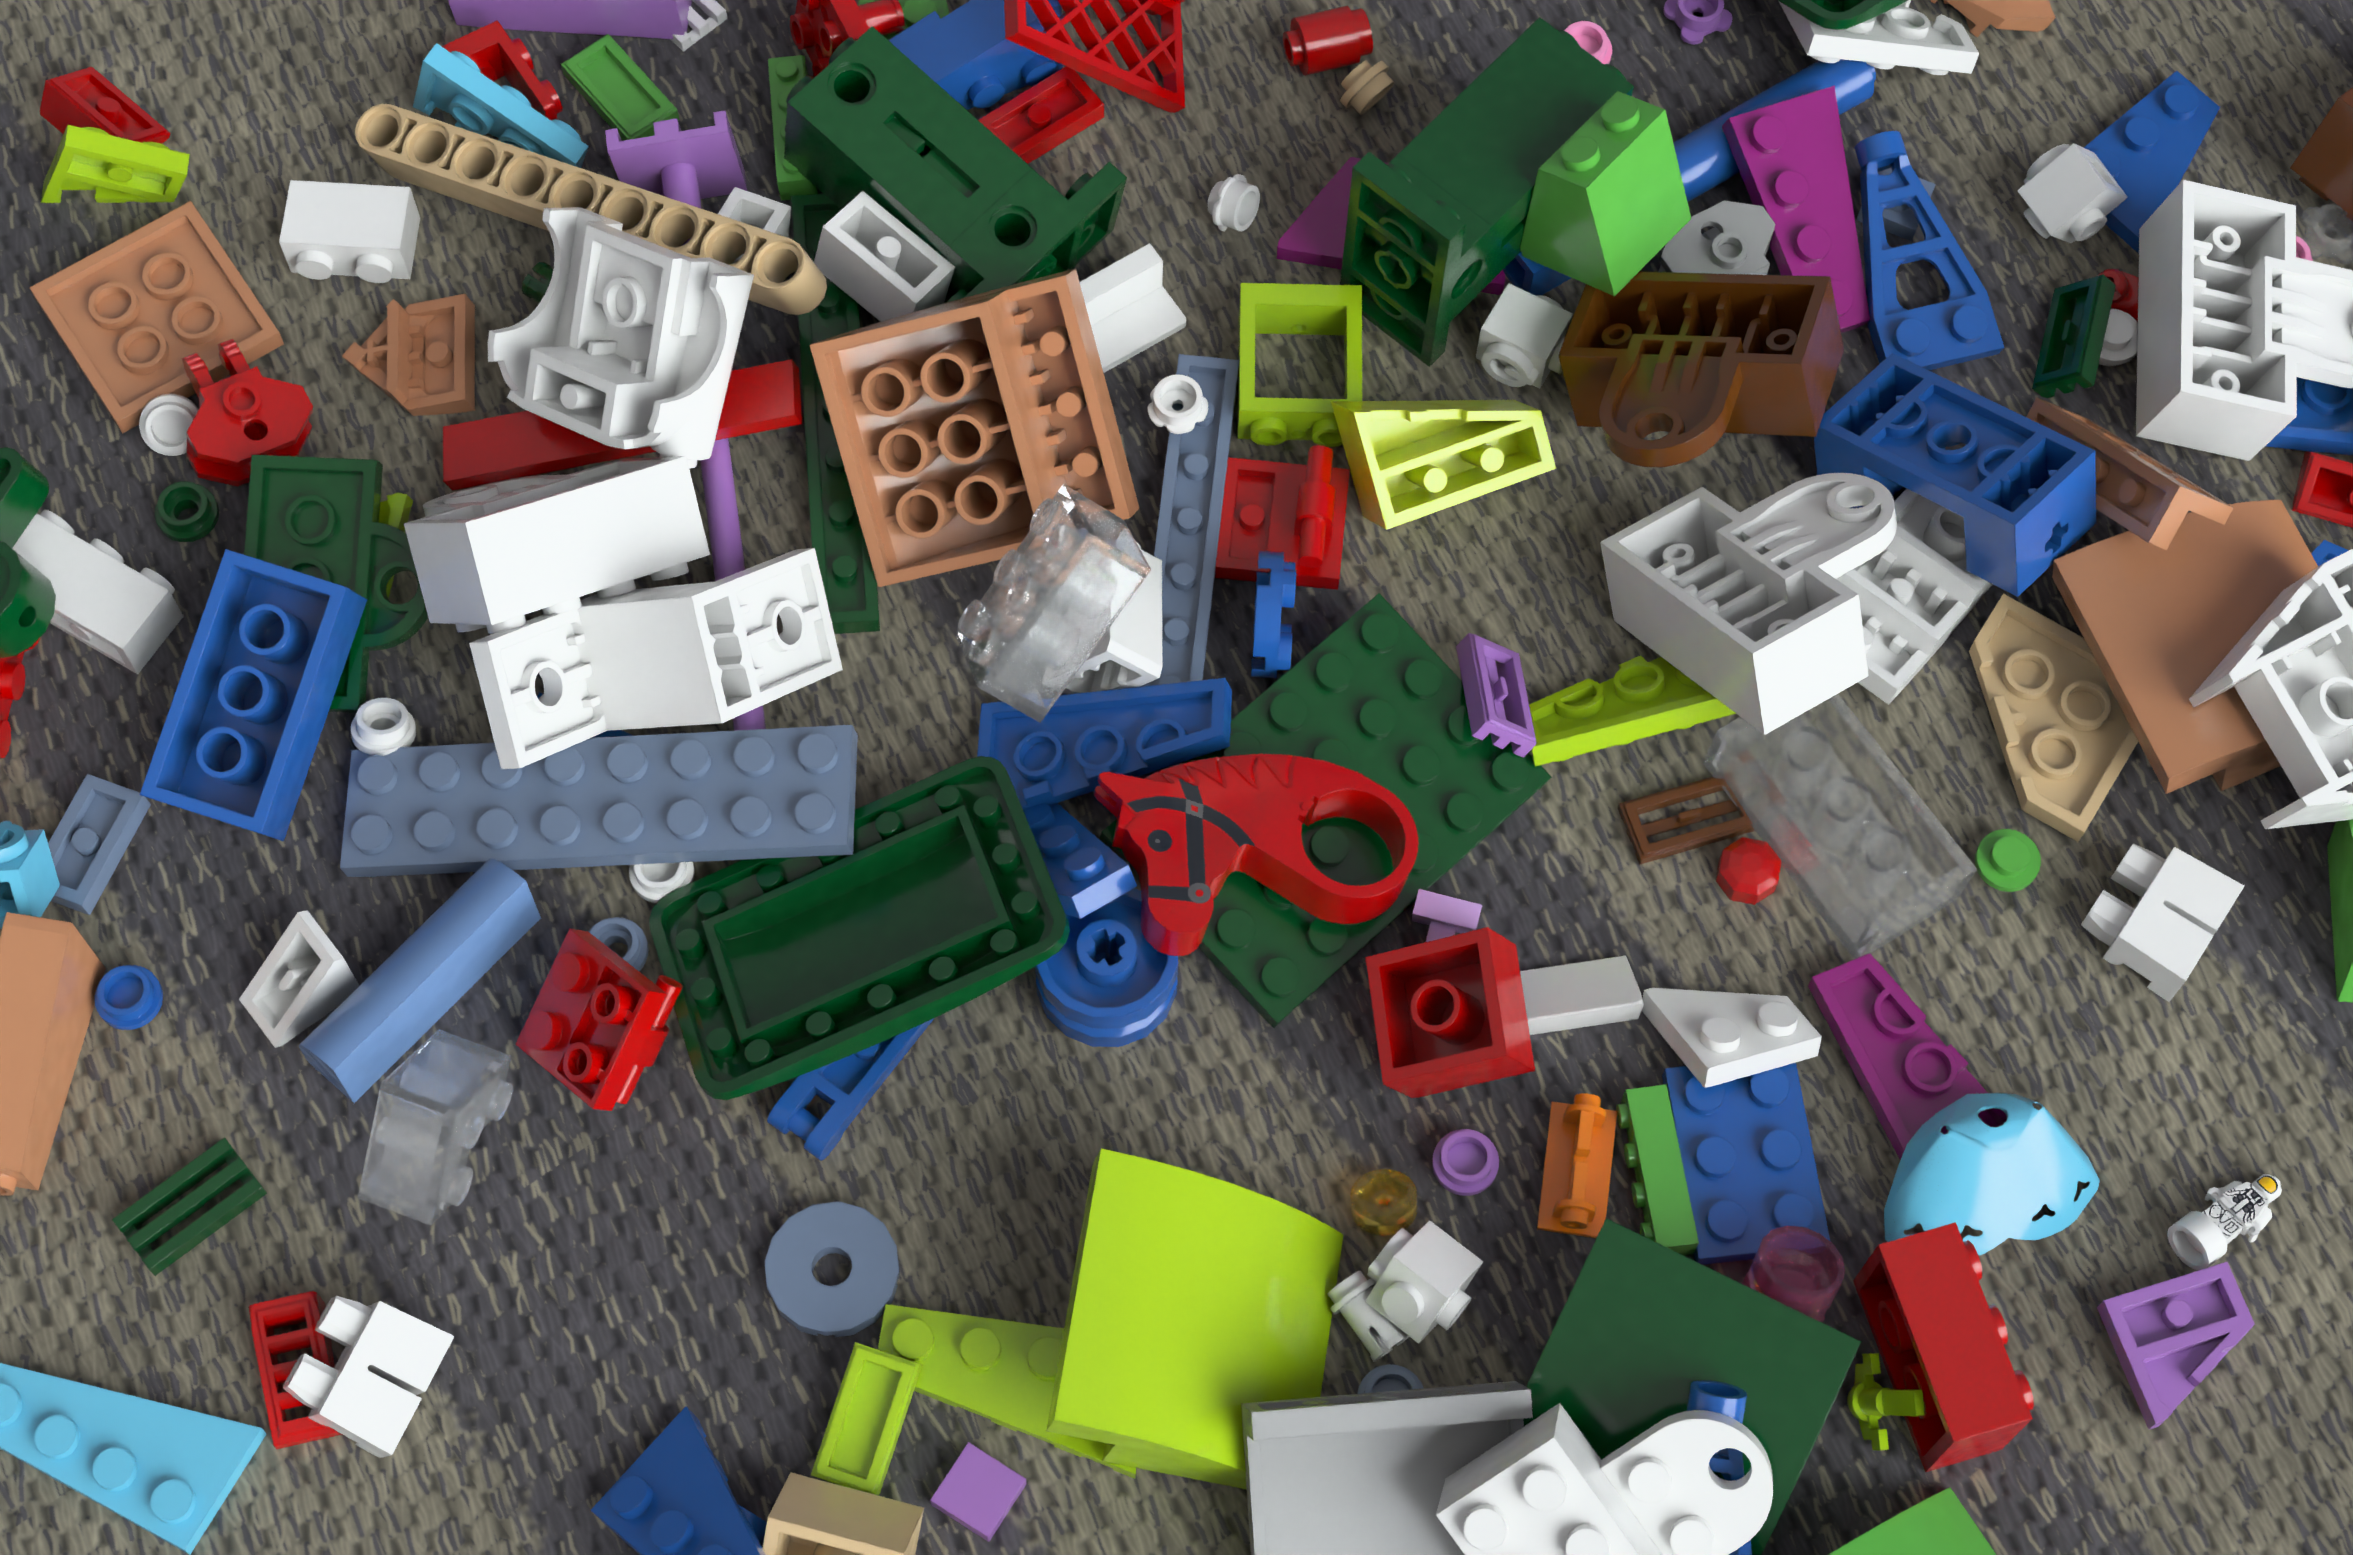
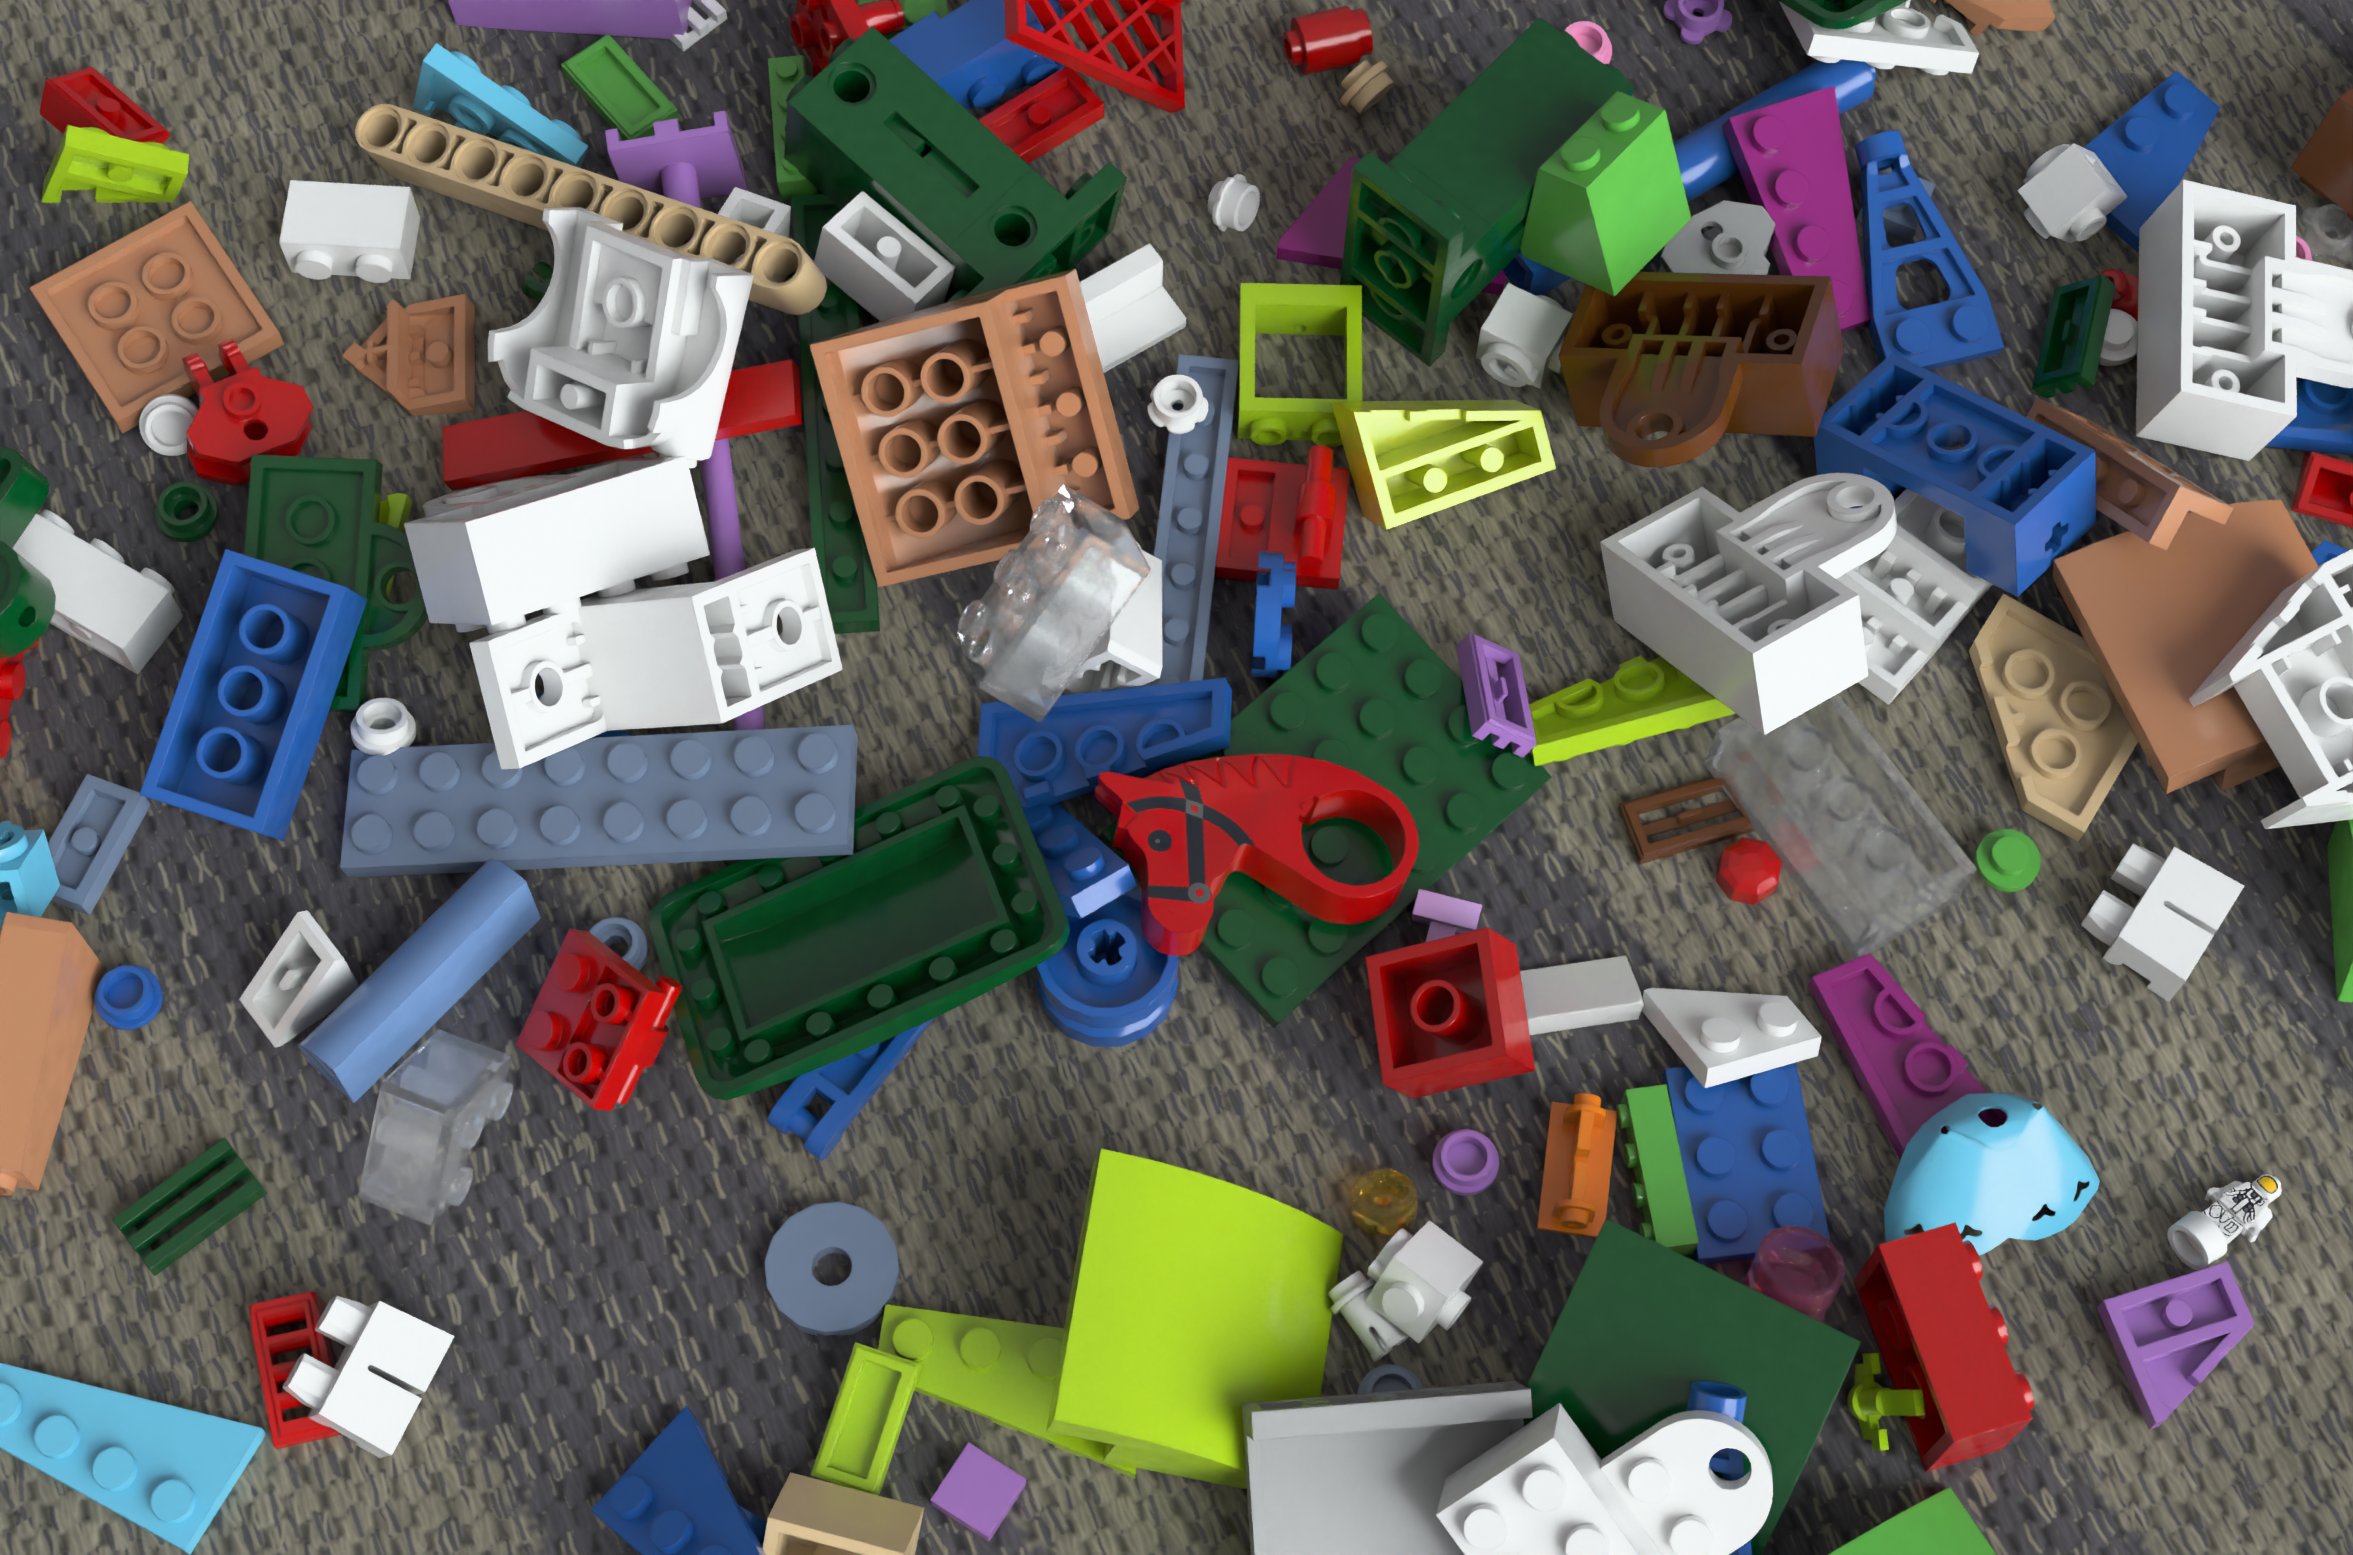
(500, 57): red bracket -> none
(660, 879): white plate -> none

